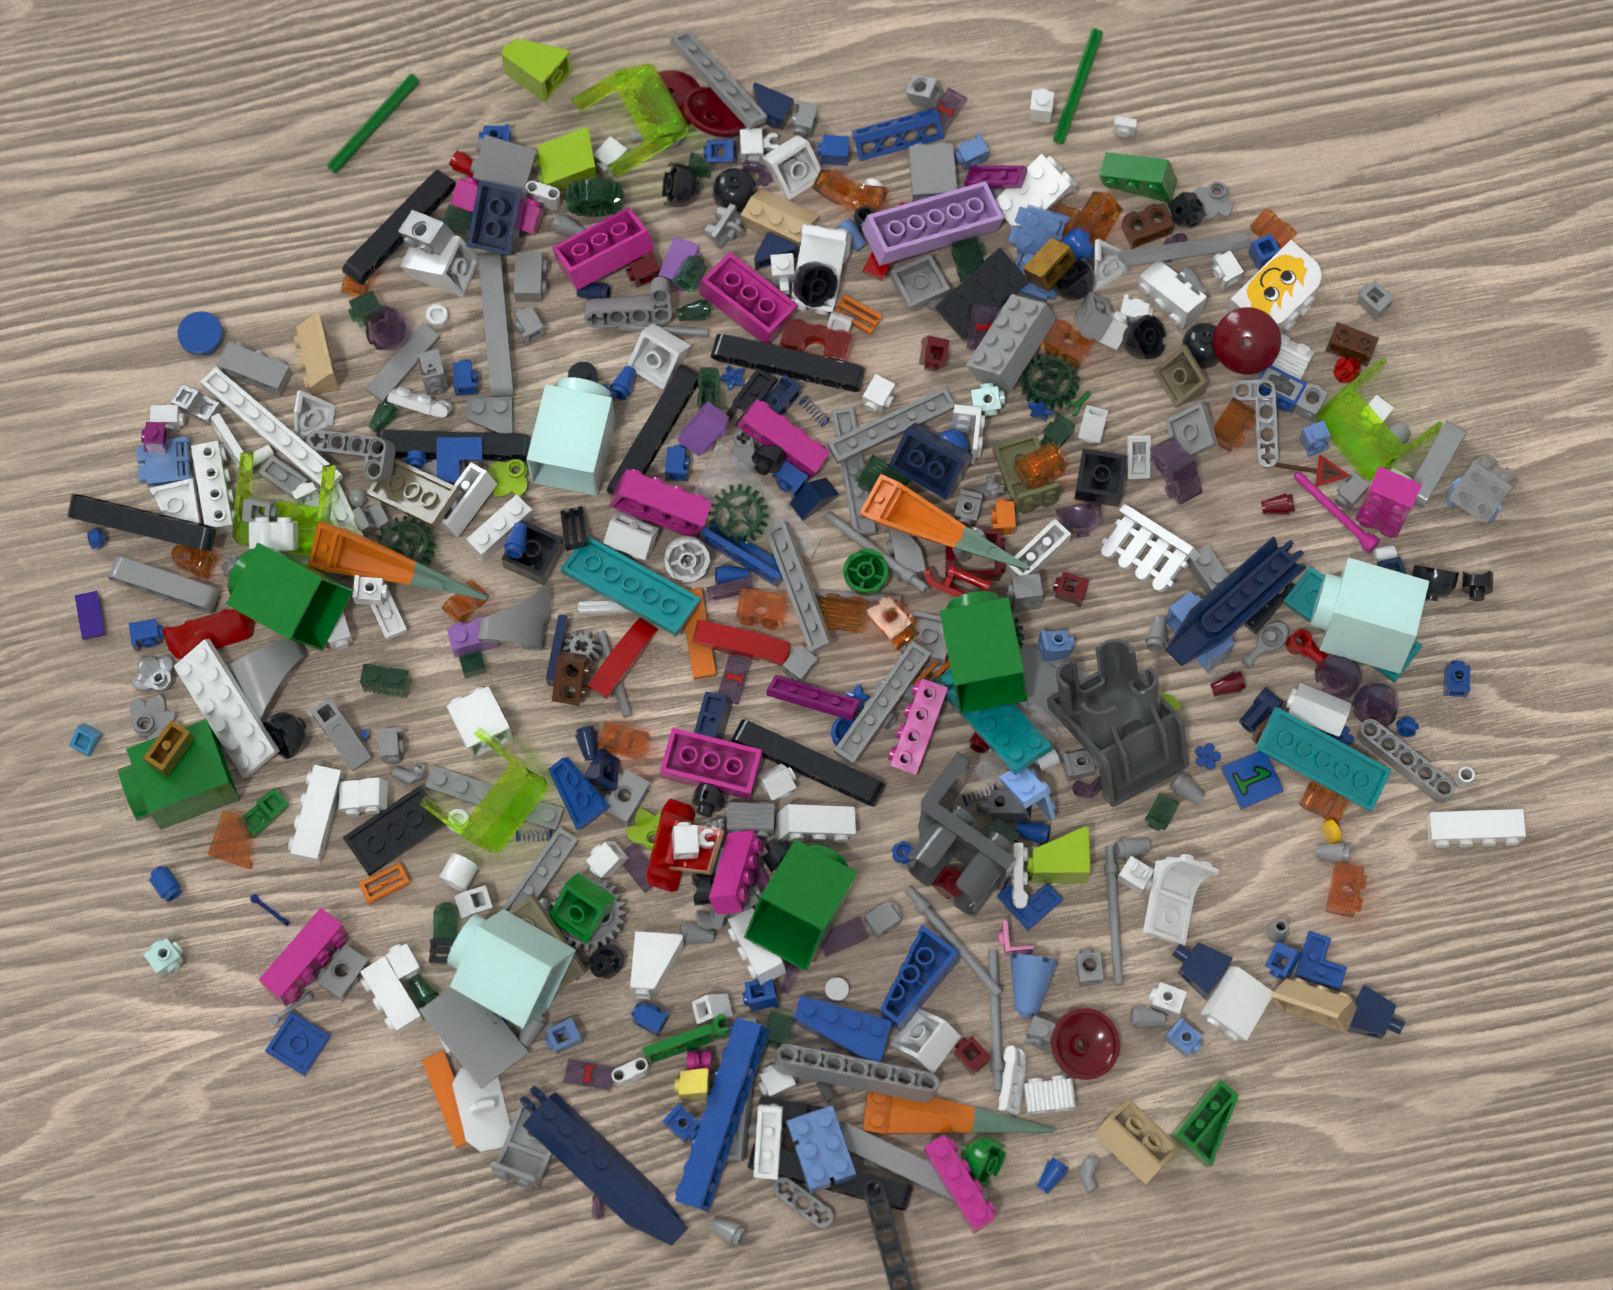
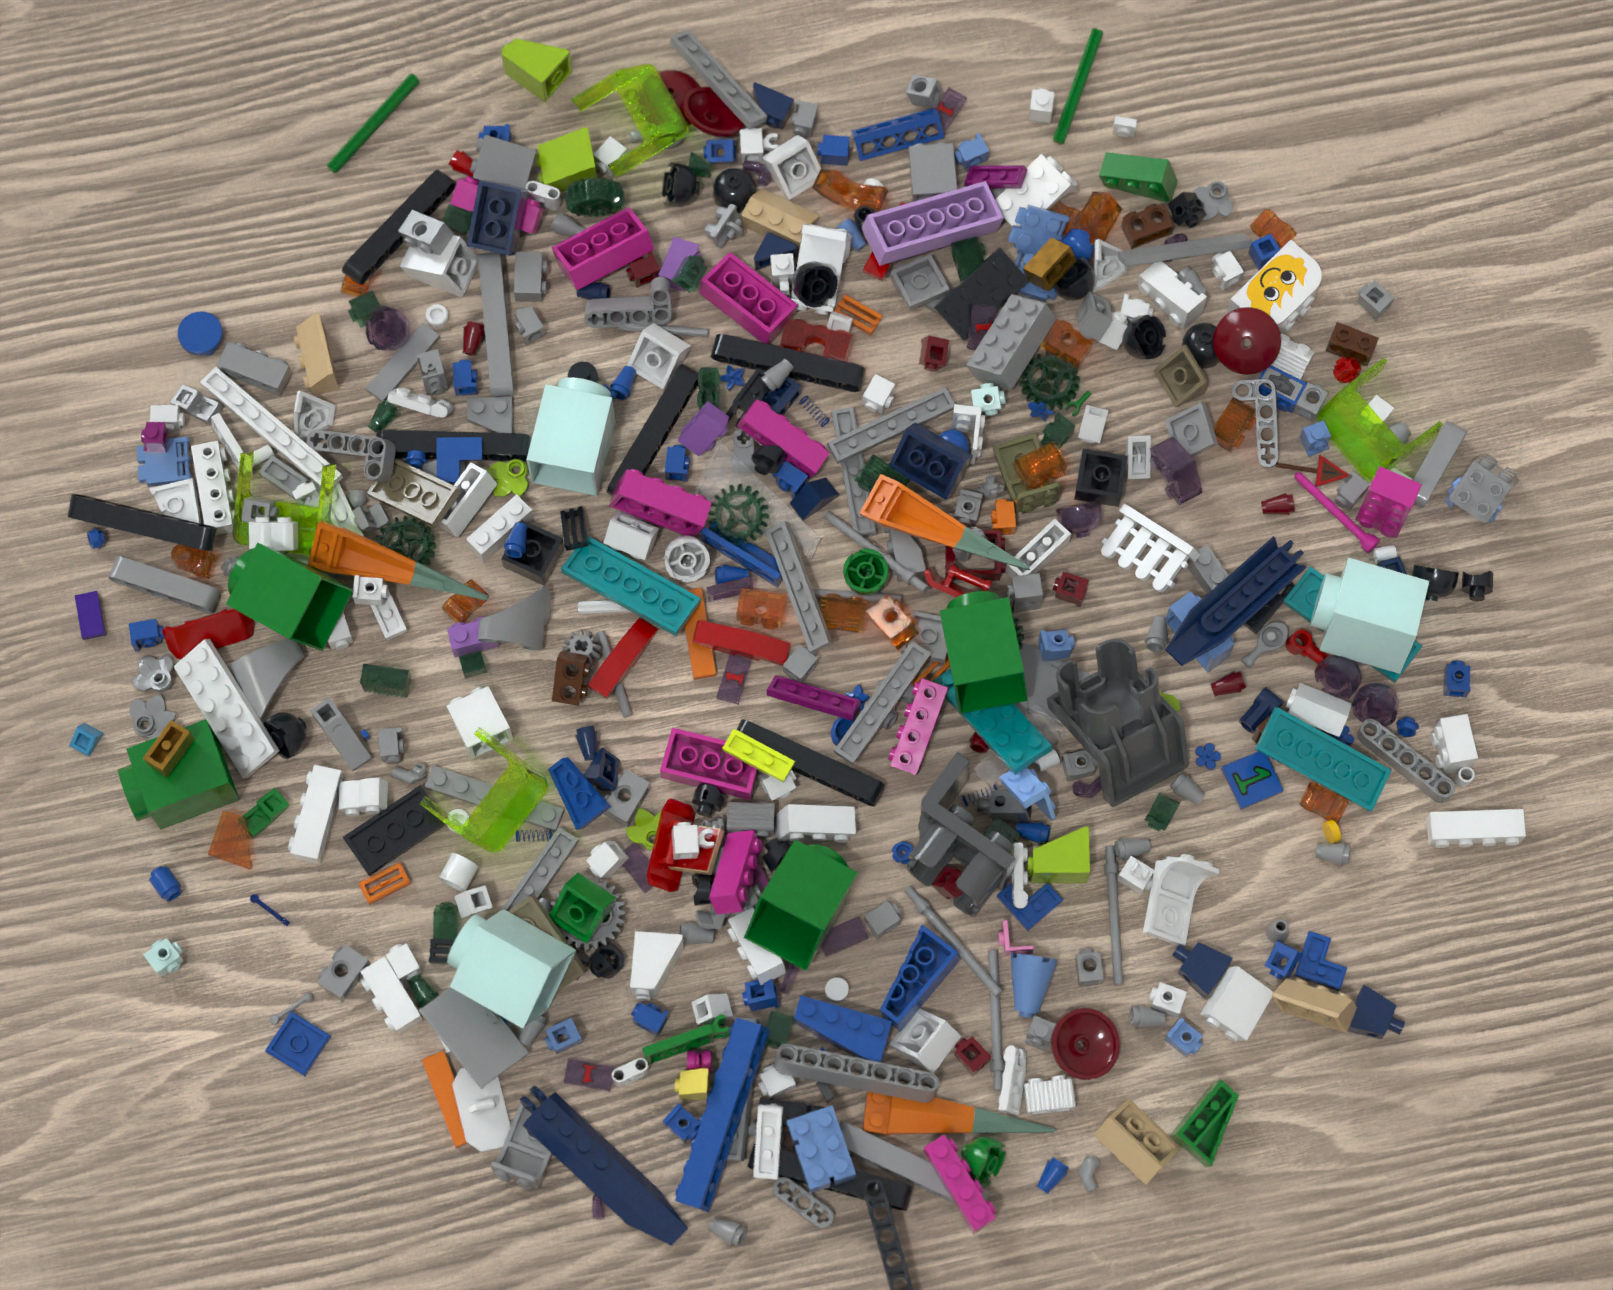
(304, 957): dark pink brick -> none
(472, 337): none -> dark red cone
(558, 644): dark blue tile -> none
(624, 741): clear orange brick -> none
(694, 311): clear green cone -> none
(713, 715): dark blue hinge -> none
(758, 755): none -> neon yellow plate
(776, 375): none -> light grey cone
(1337, 901): clear orange brick -> none
(1454, 744): none -> white brick

